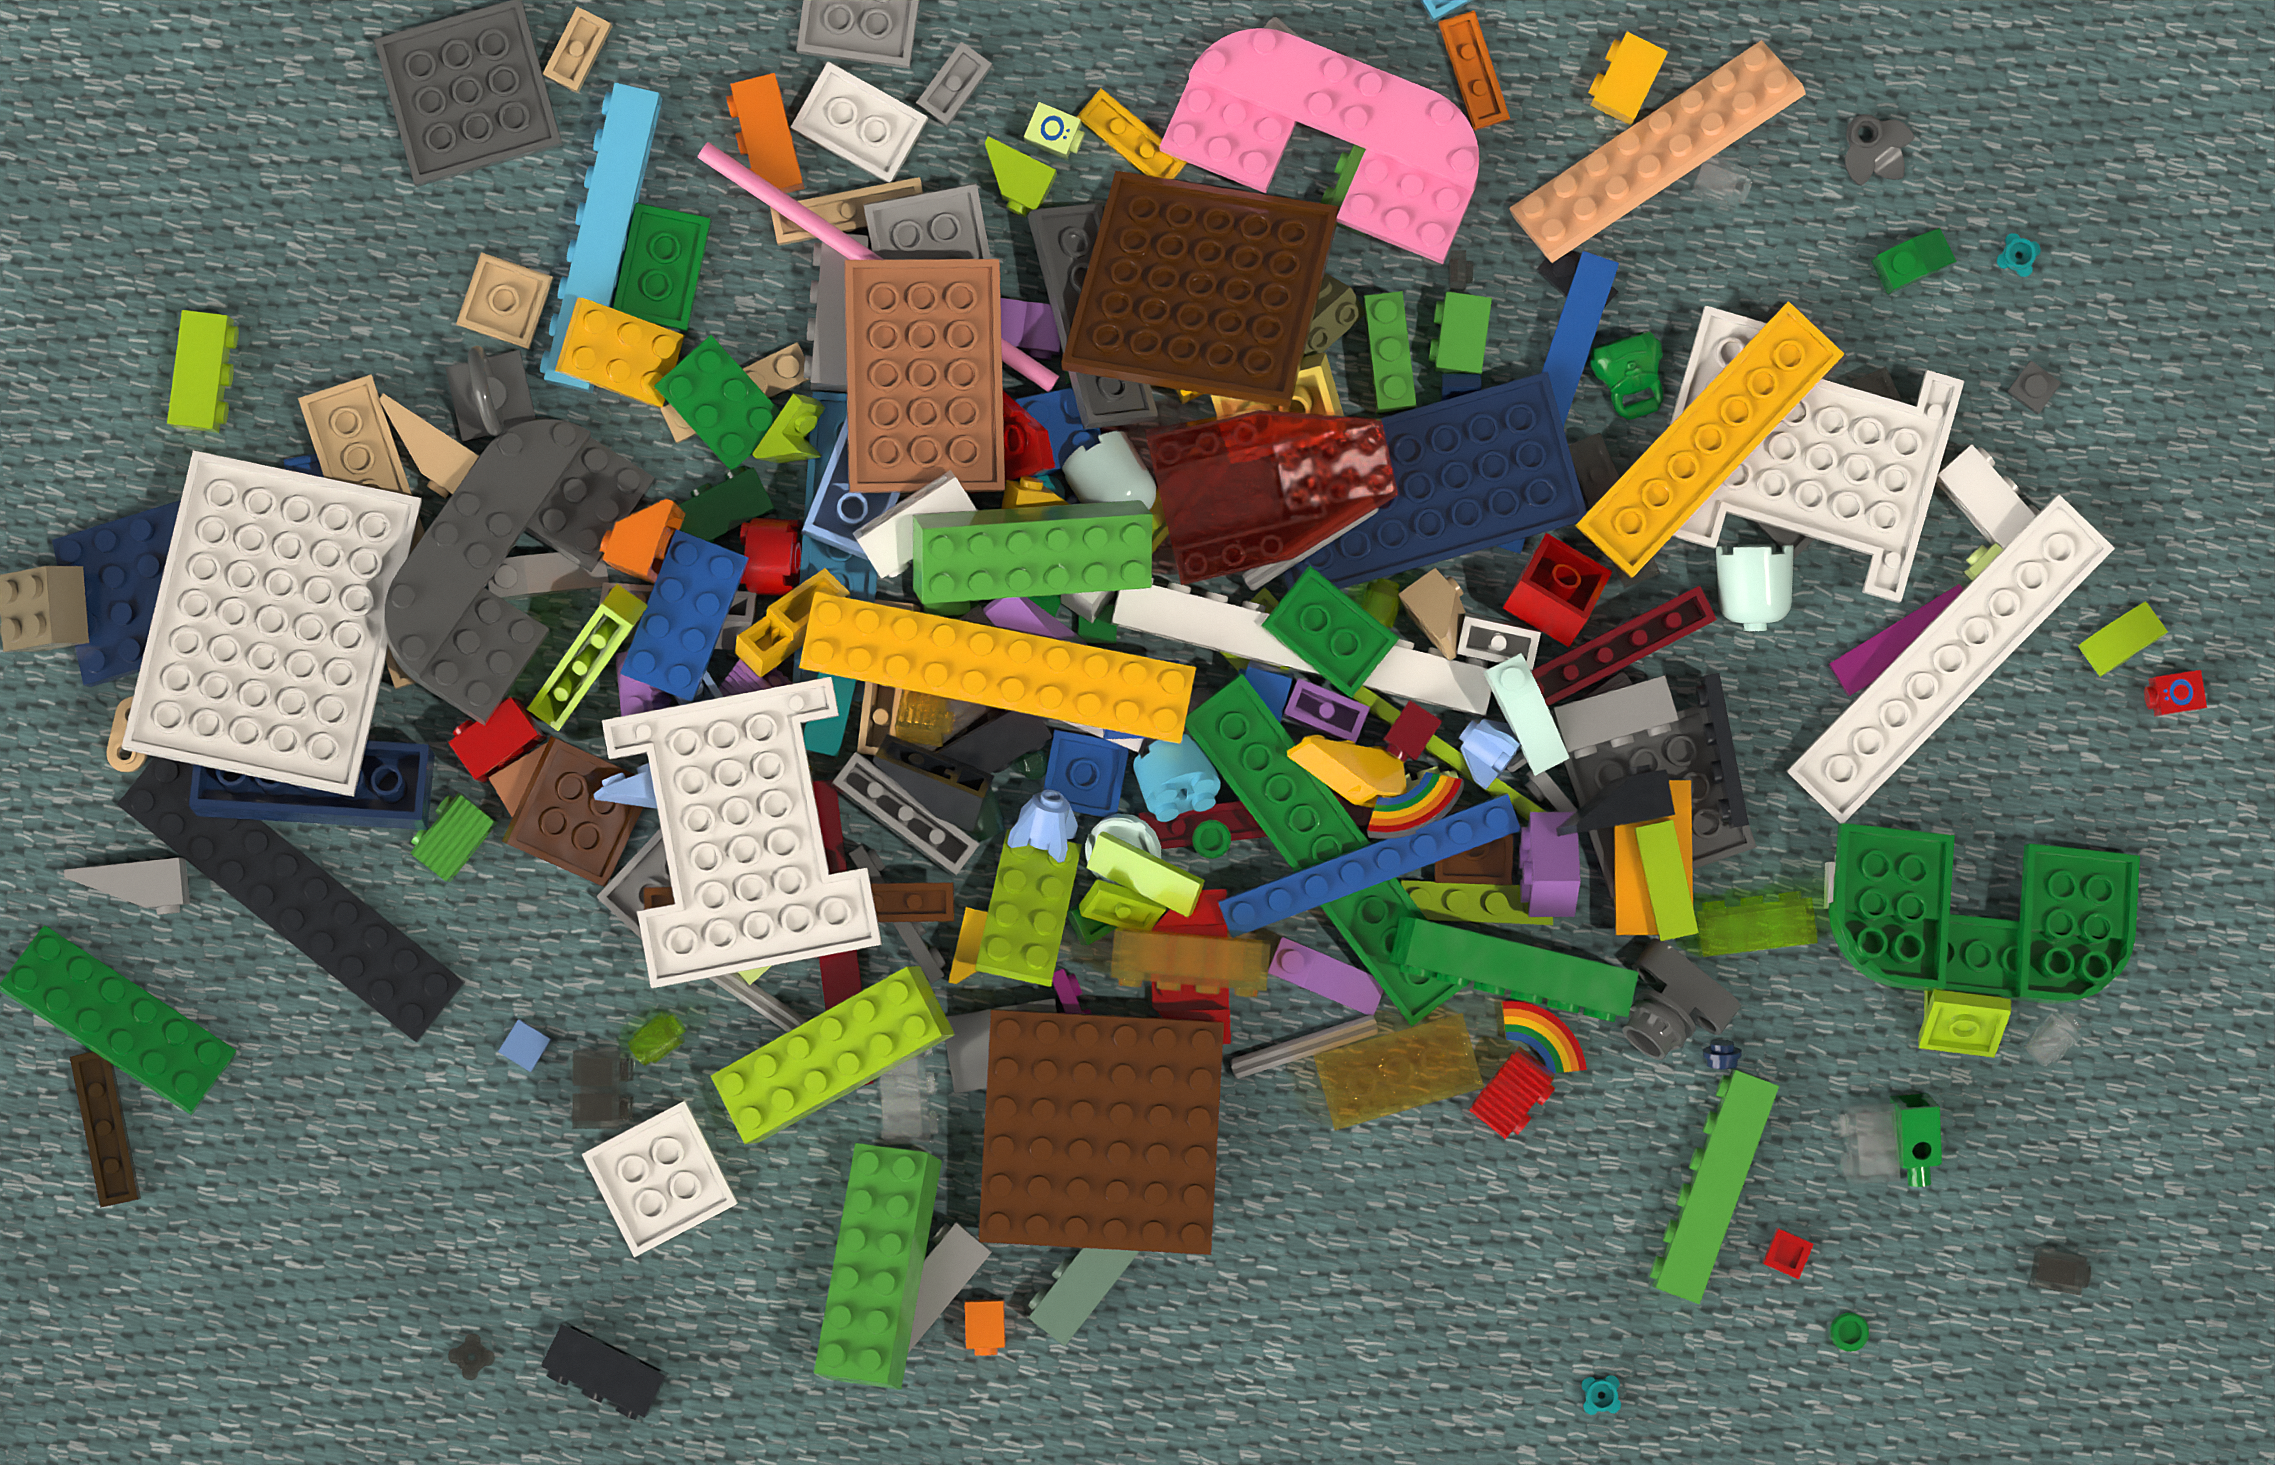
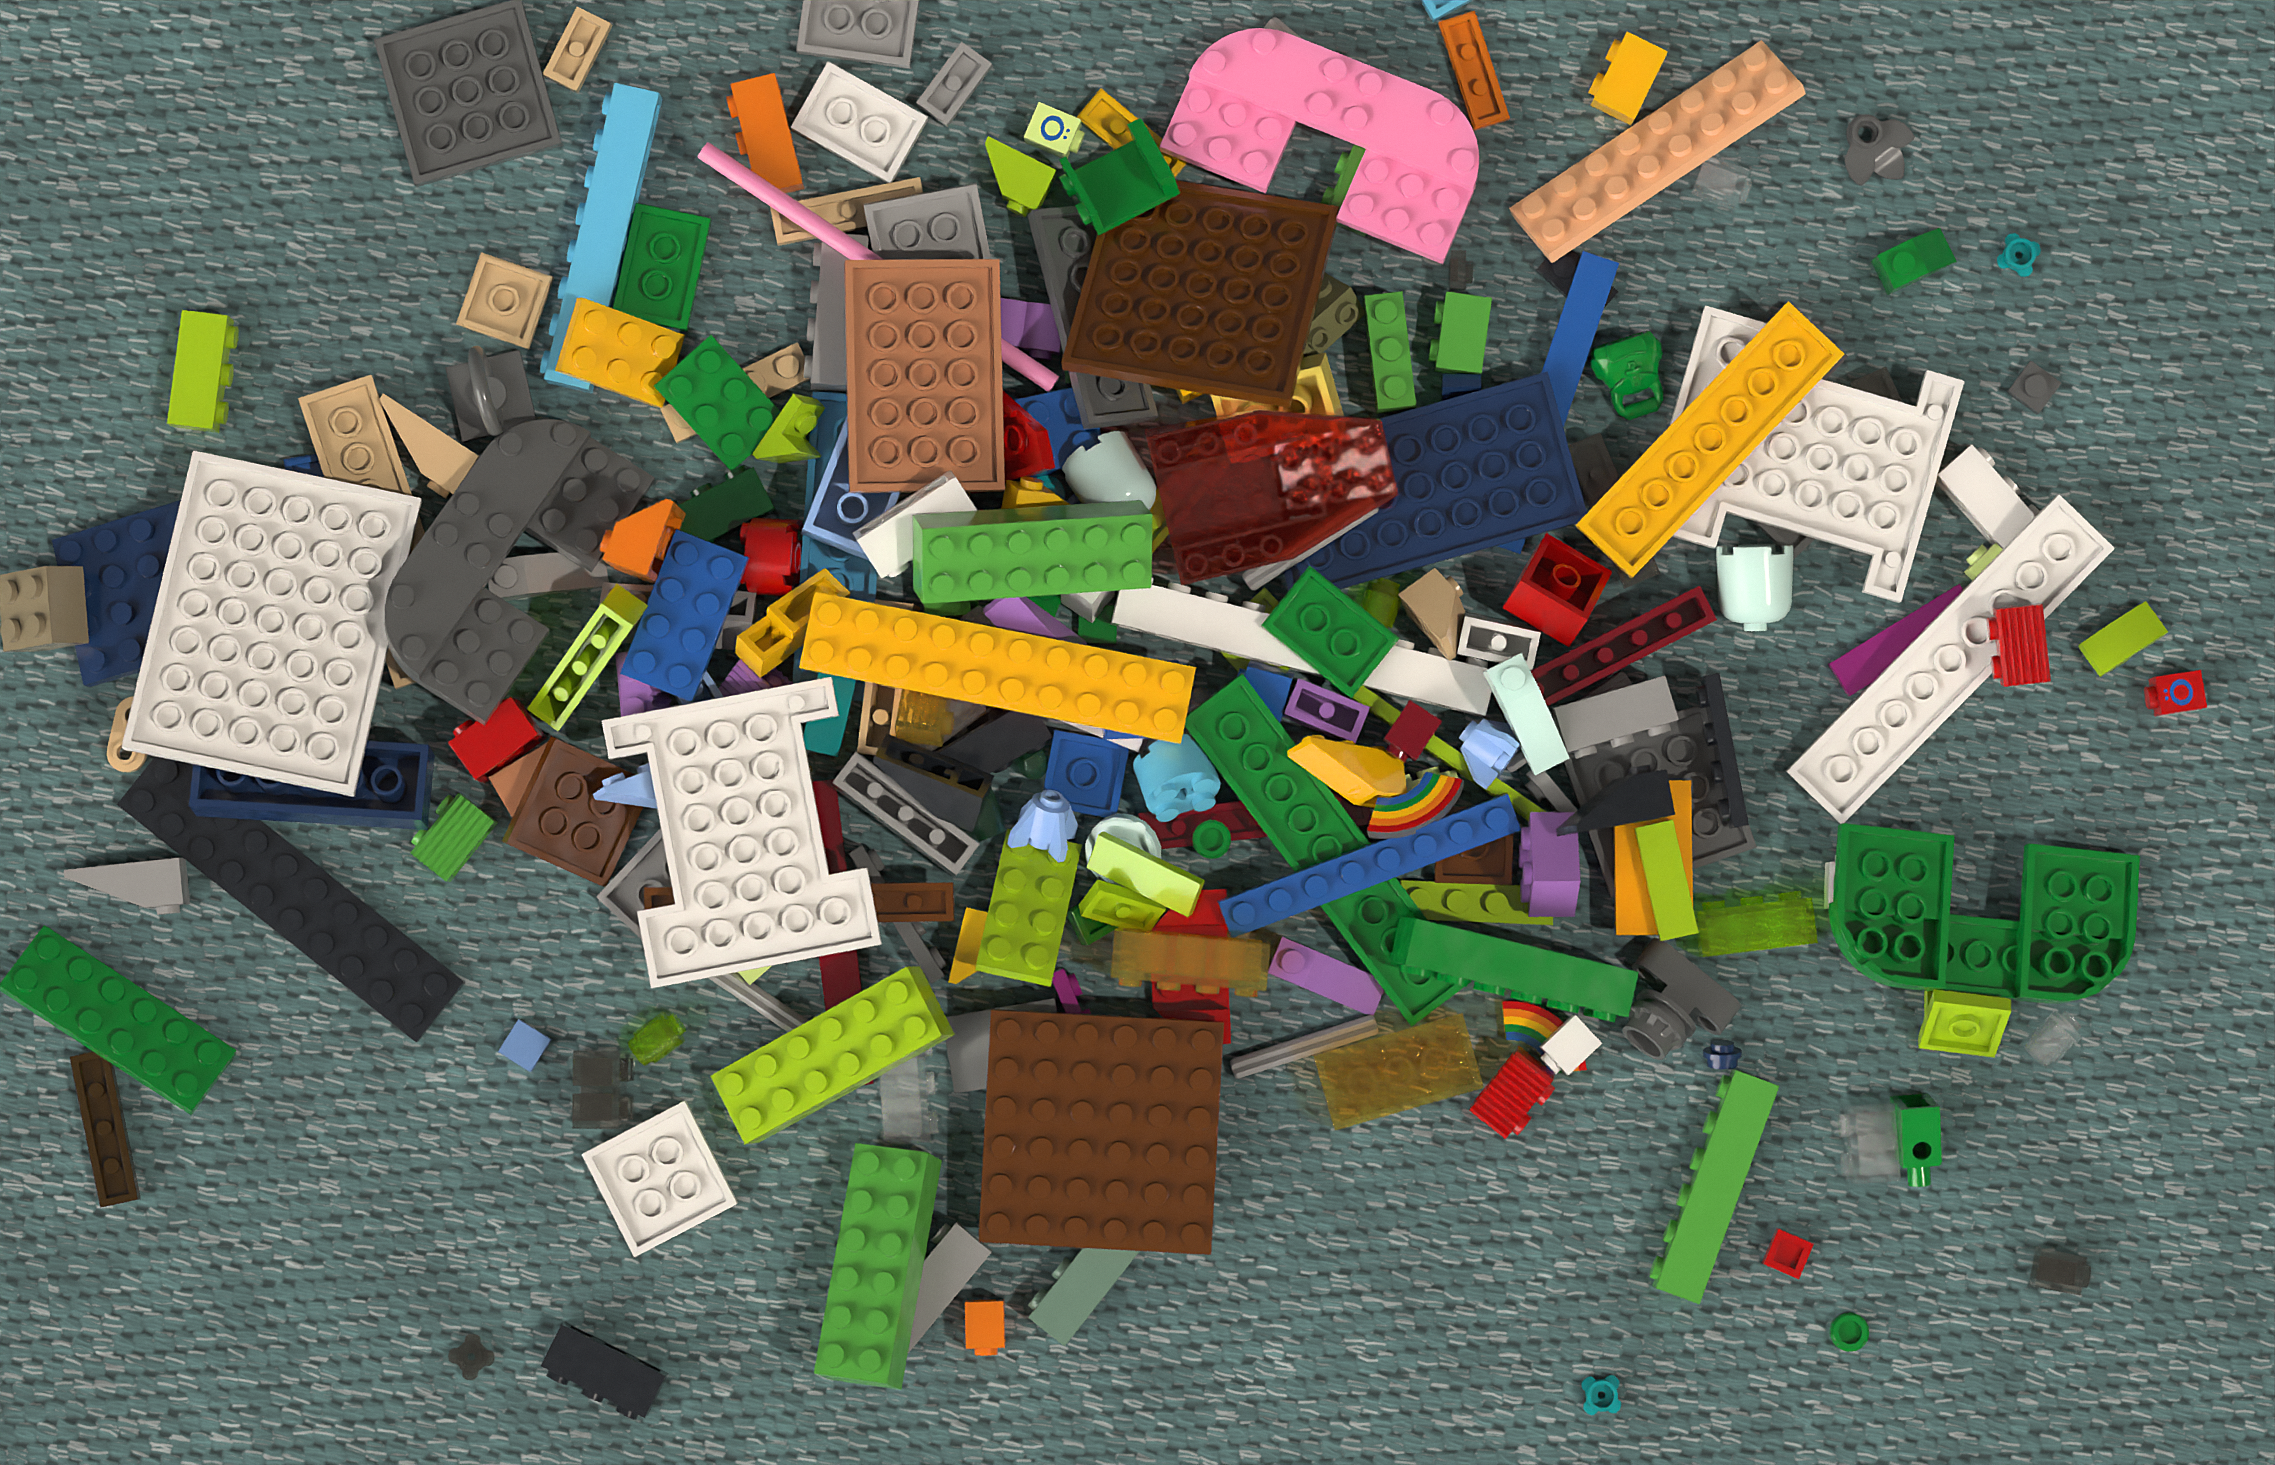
(1120, 182): none -> green panel
(1568, 1046): none -> white brick
(2020, 645): none -> red brick

